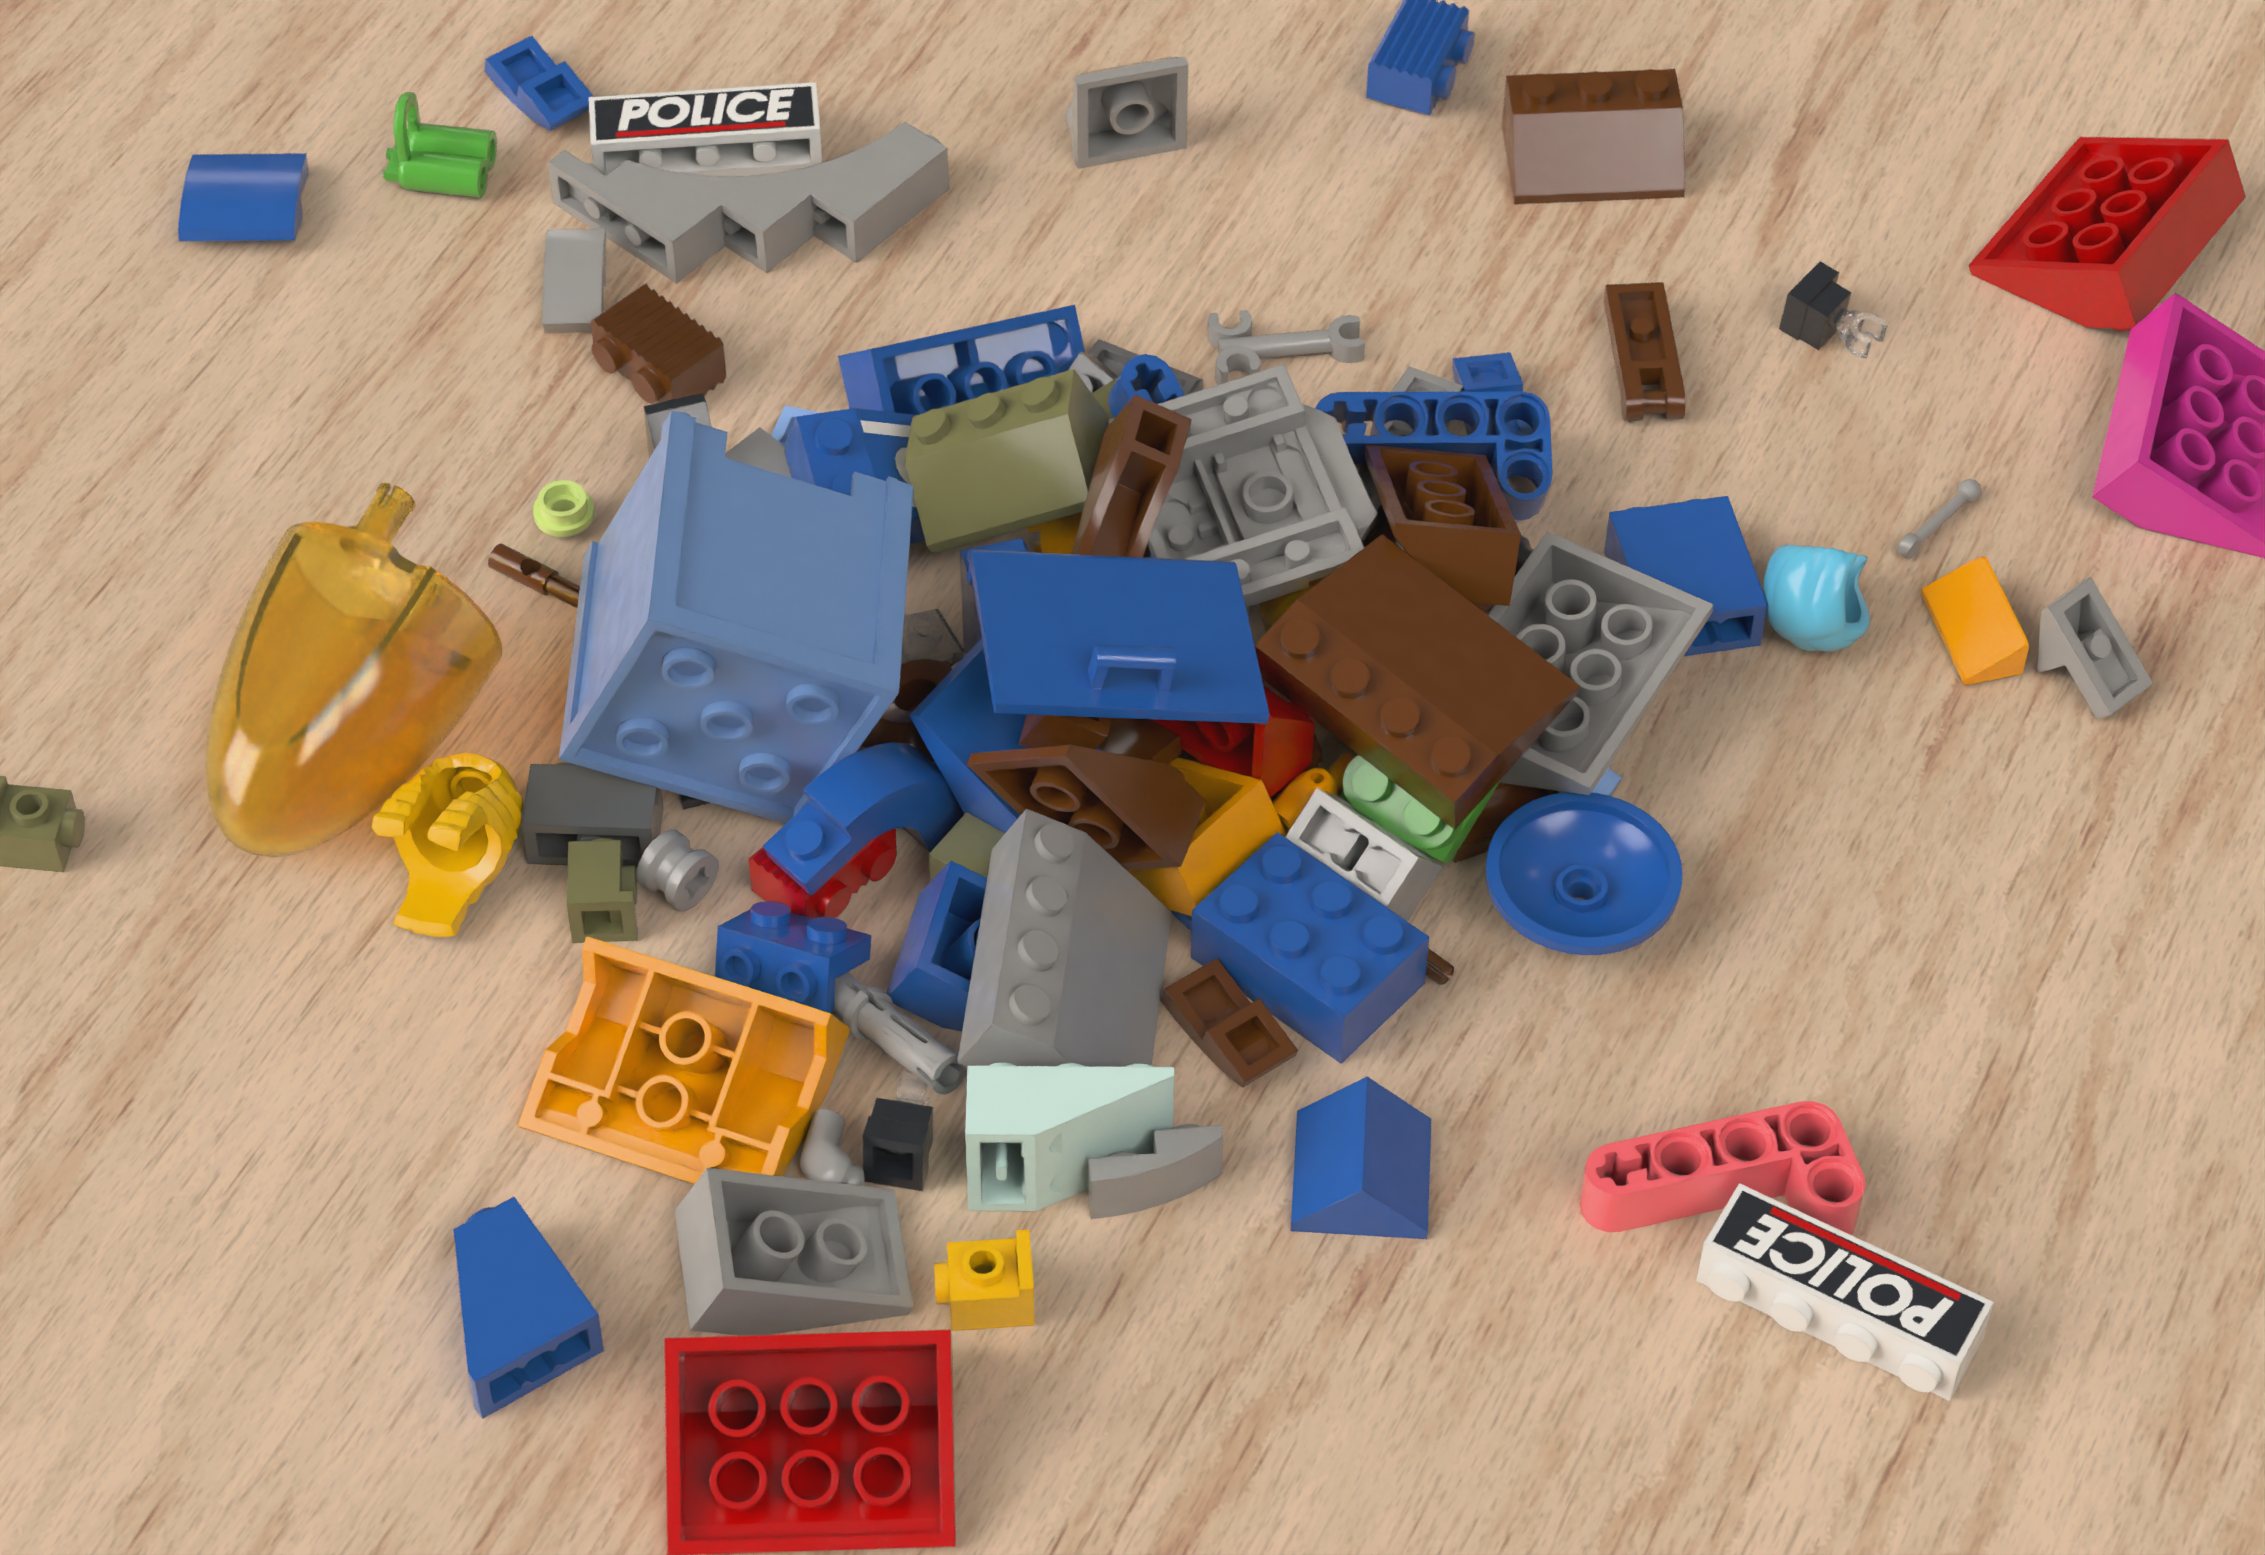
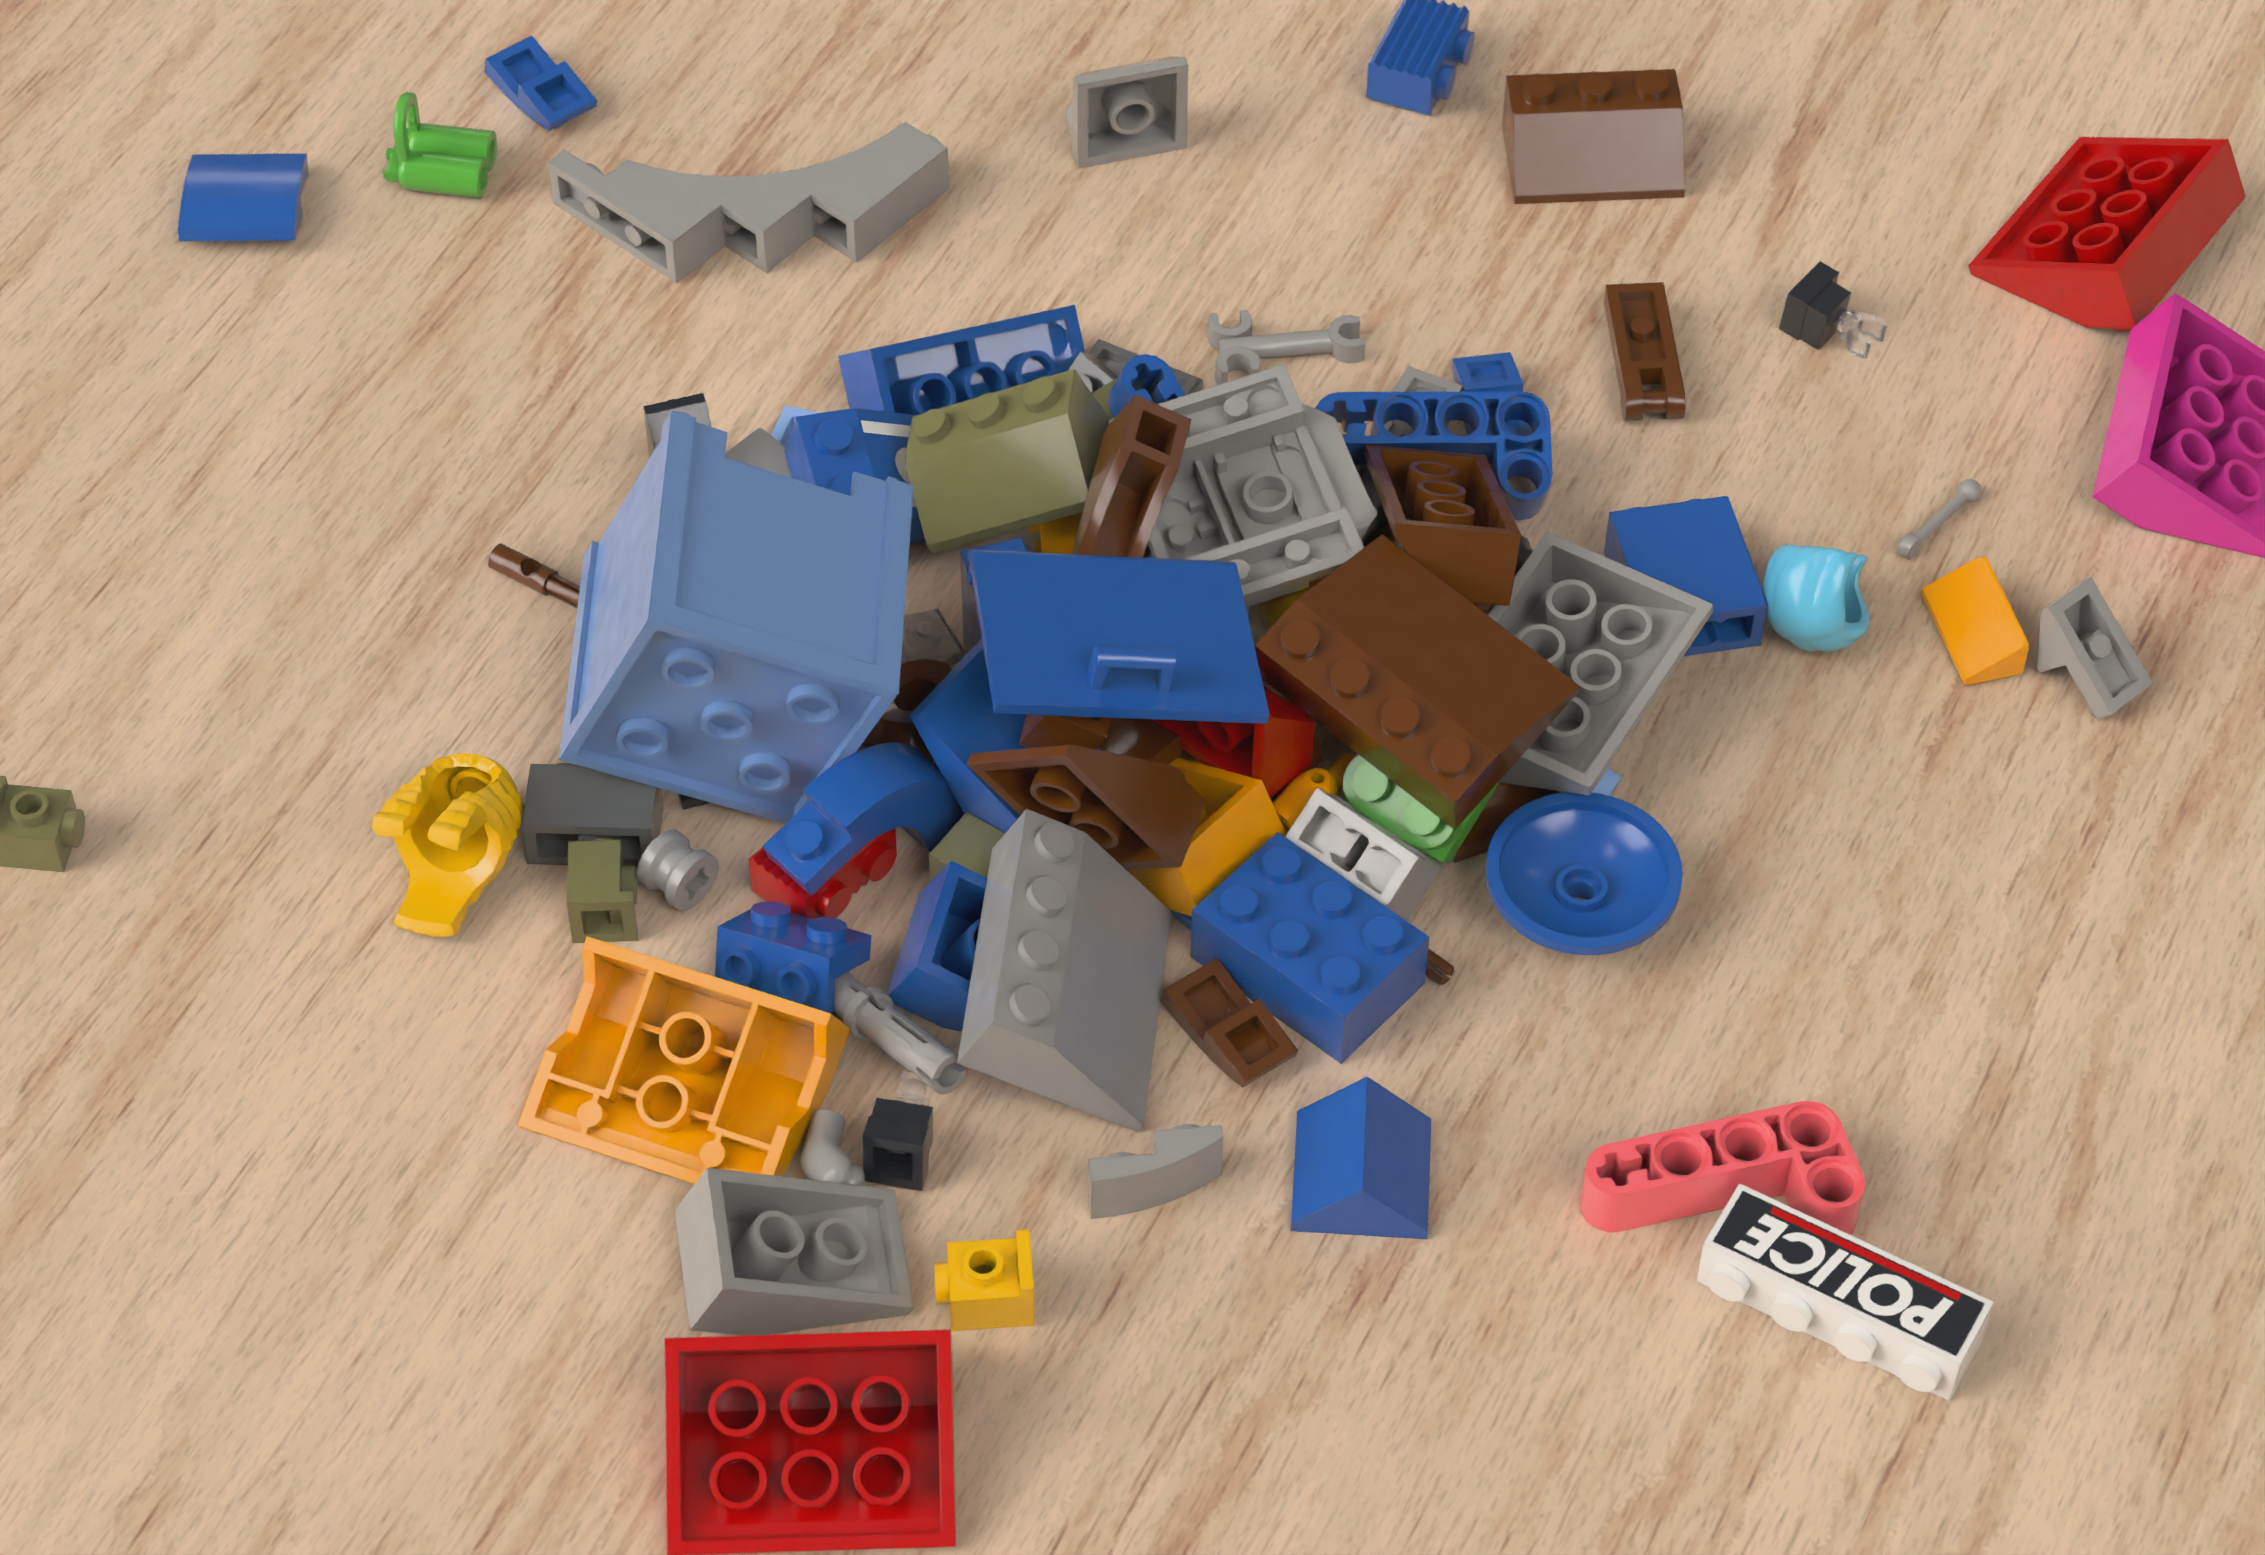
(338, 682): clear yellow windscreen -> none
(518, 1308): blue slope -> none
(563, 509): yellowish green plate -> none
(573, 279): light grey slope -> none
(657, 347): reddish brown brick -> none
(709, 130): brick -> none
(1041, 1124): light aqua slope -> none

